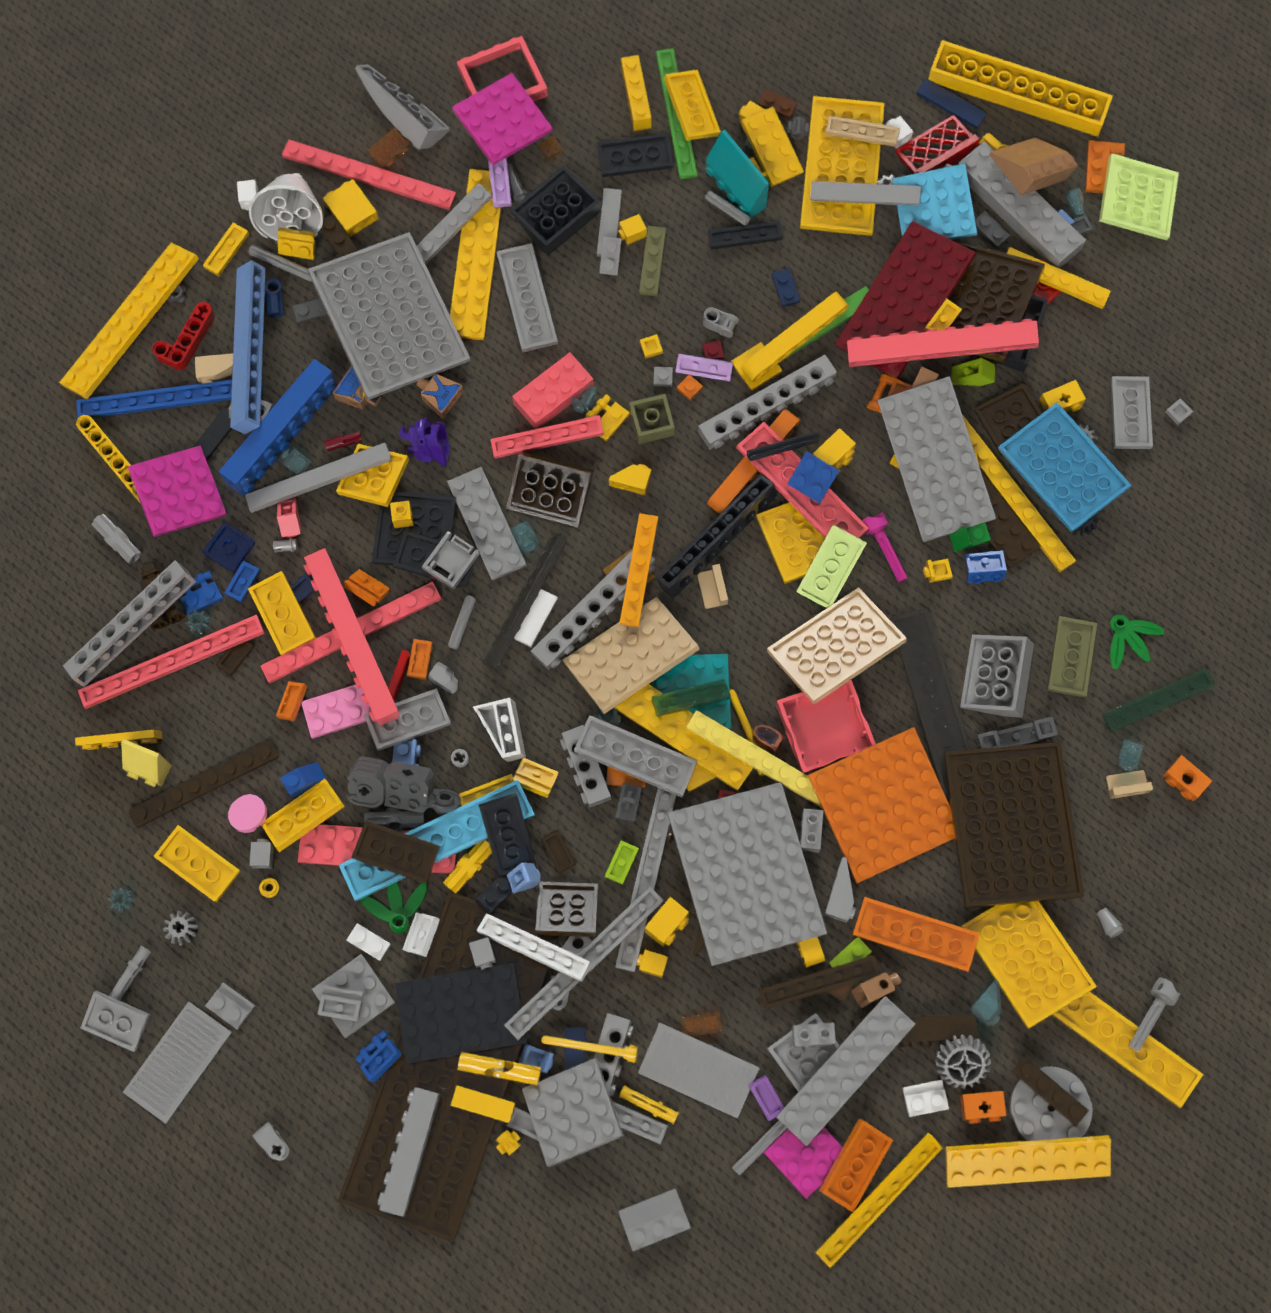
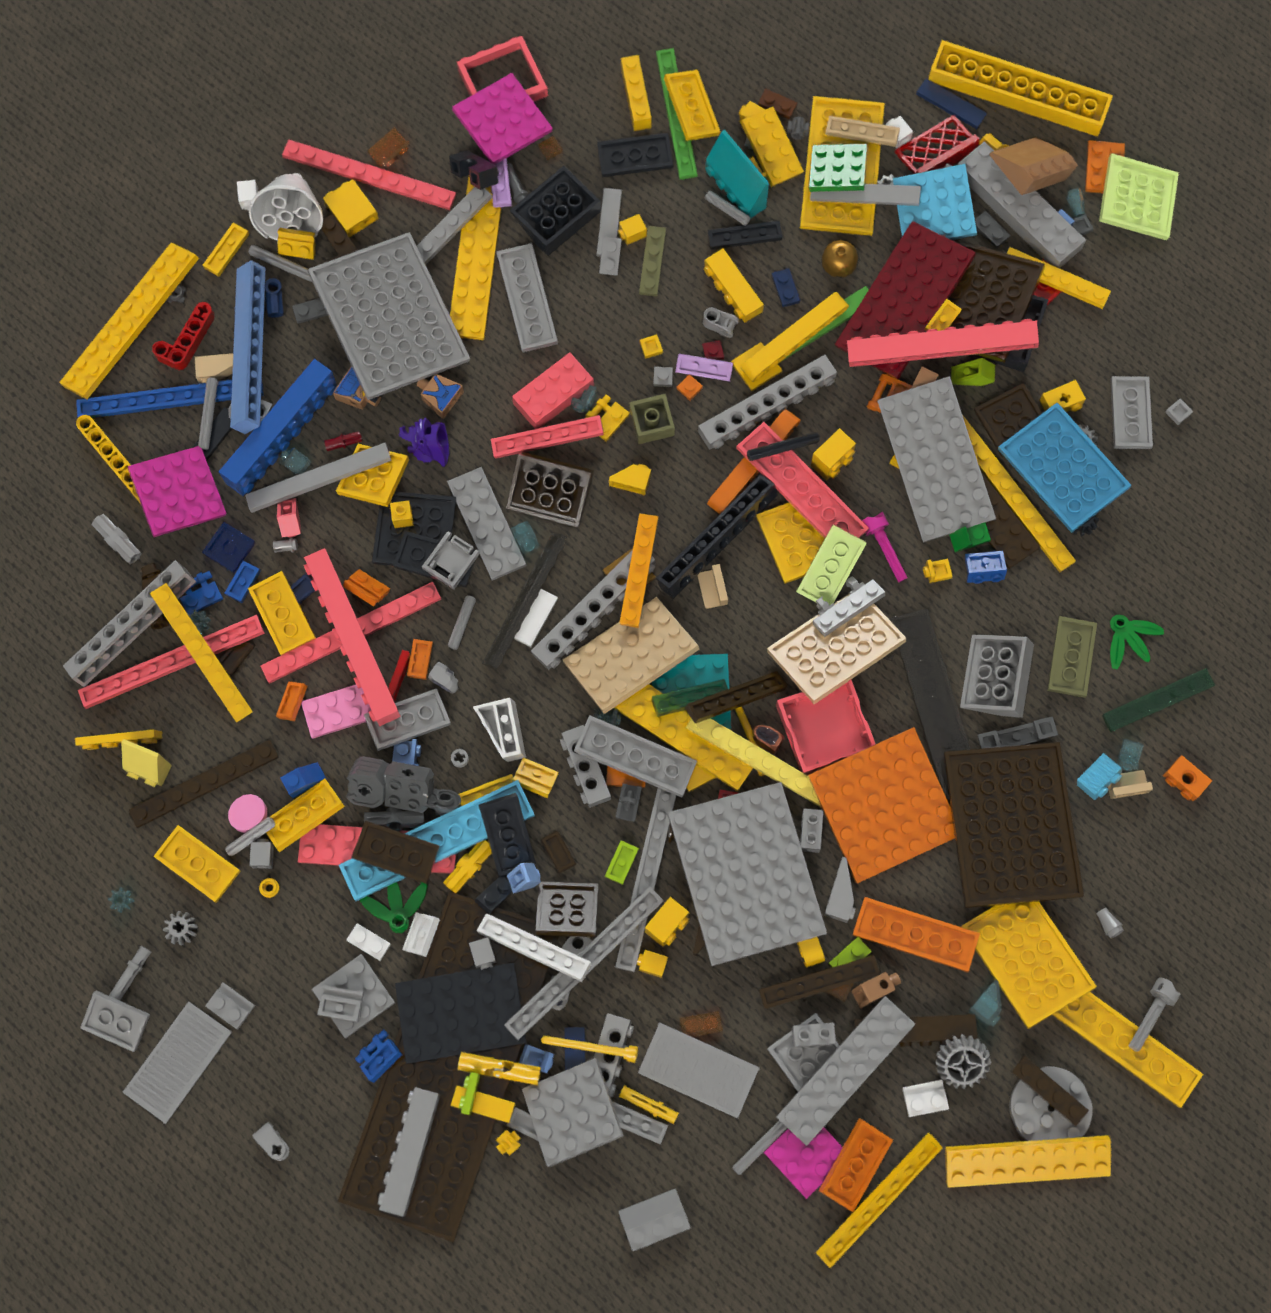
(201, 652): none -> yellow plate
(208, 412): none -> light grey axle
(250, 836): none -> light grey axle
(413, 121): light grey wedge -> none
(471, 1084): none -> lime plate
(481, 172): none -> black arch
(733, 285): none -> yellow brick
(735, 697): none -> dark brown plate
(766, 1097): medium lavender tile -> none
(813, 477): blue plate -> none
(836, 615): none -> hinge
(838, 167): none -> plate
(840, 258): none -> pearl gold cylinder
(971, 1102): orange brick -> none
(1099, 777): none -> medium azure brick

